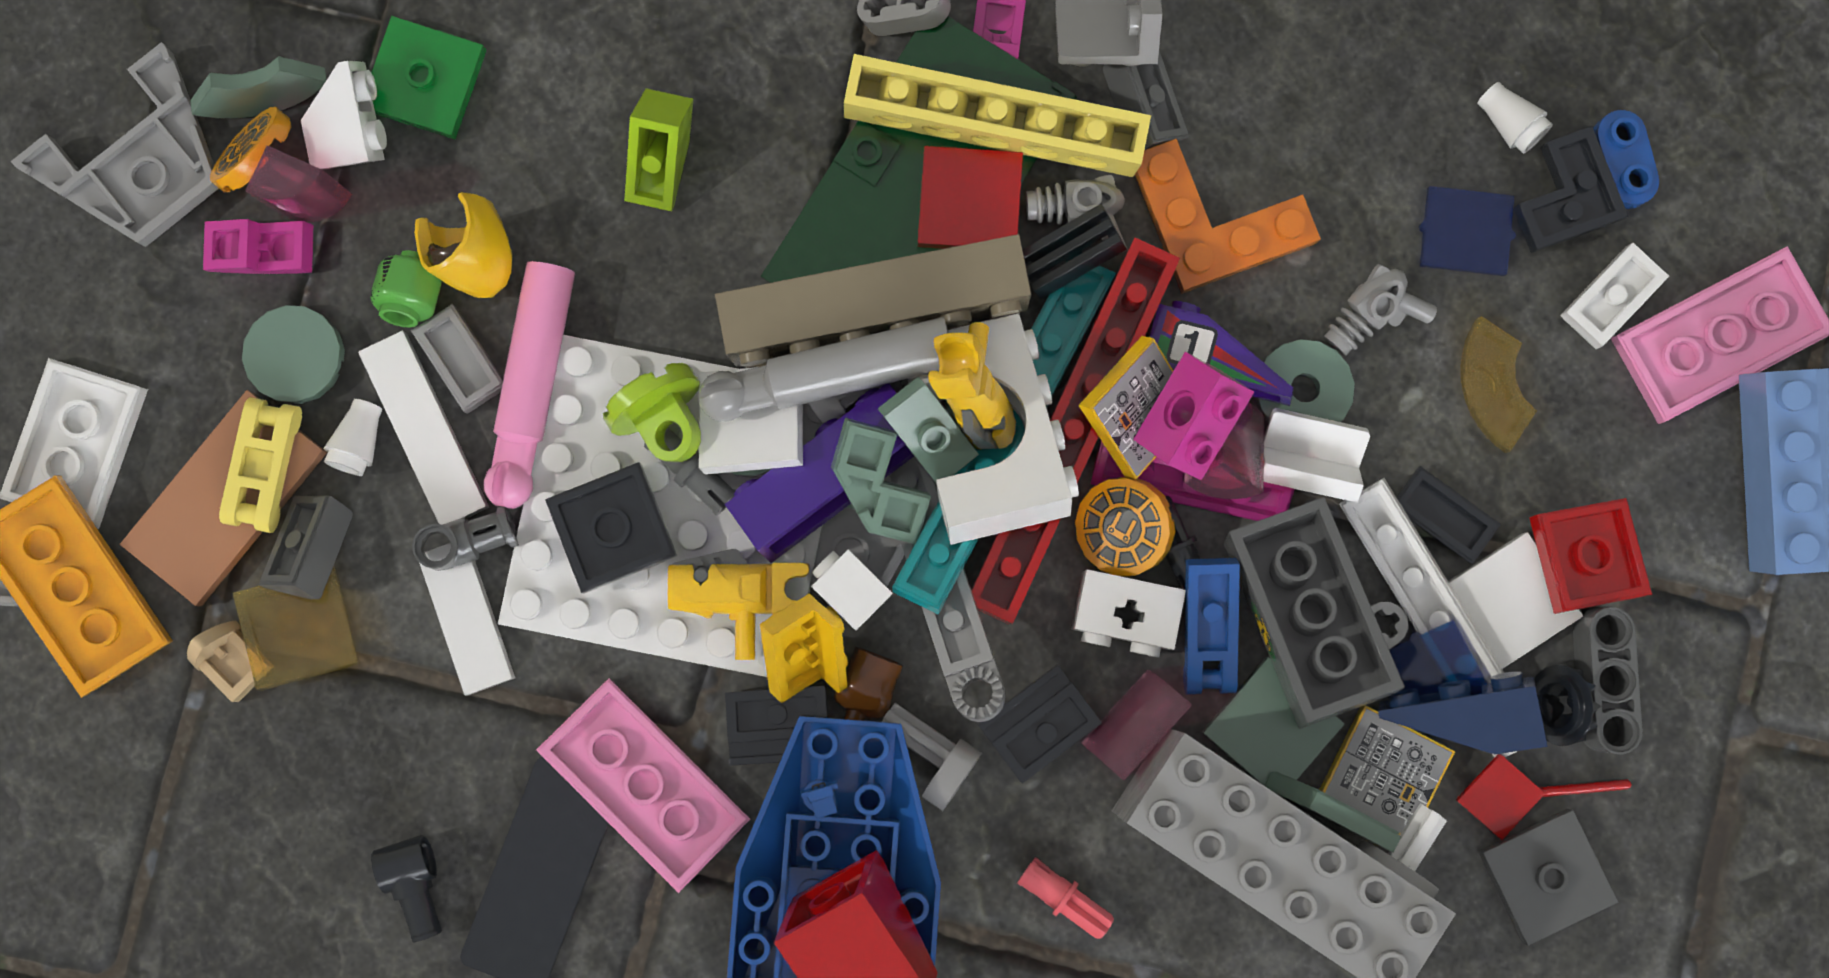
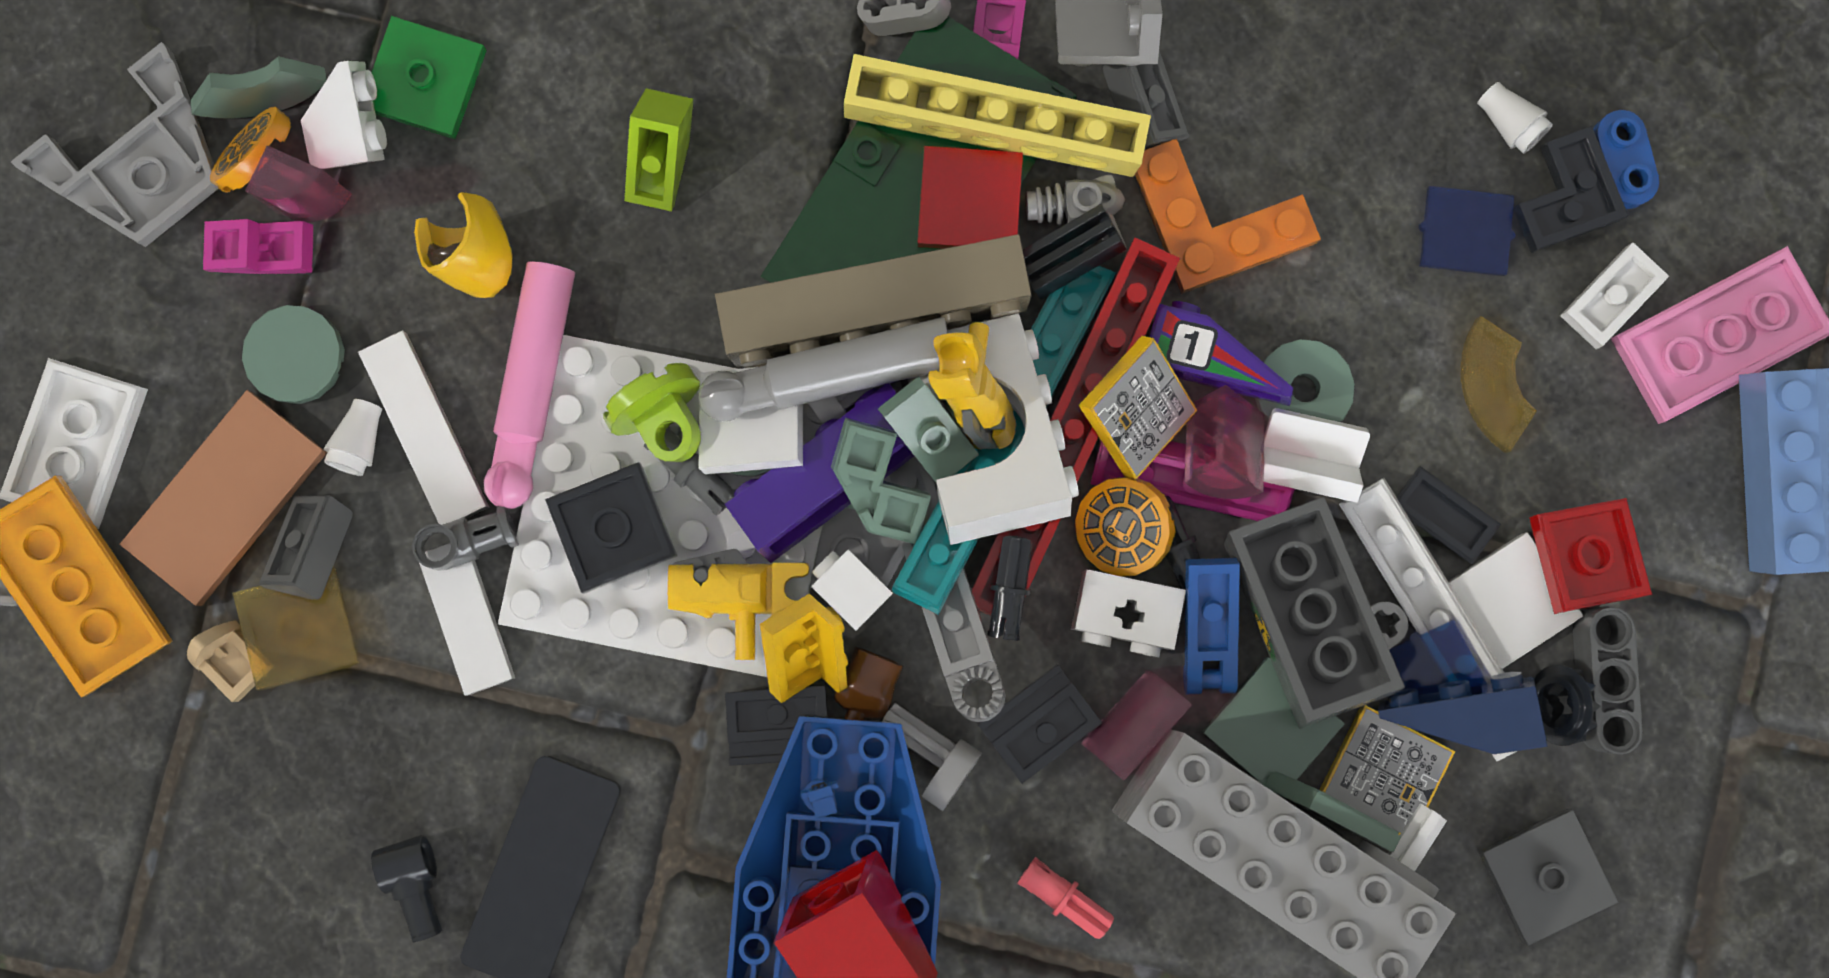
(259, 464): light yellow plate -> none
(404, 290): bright green head -> none
(459, 358): light grey tile -> none
(643, 785): bright pink tile -> none
(1010, 588): none -> black axle
(1193, 416): dark pink brick -> none
(1374, 304): light grey piece -> none
(1505, 795): red piece -> none

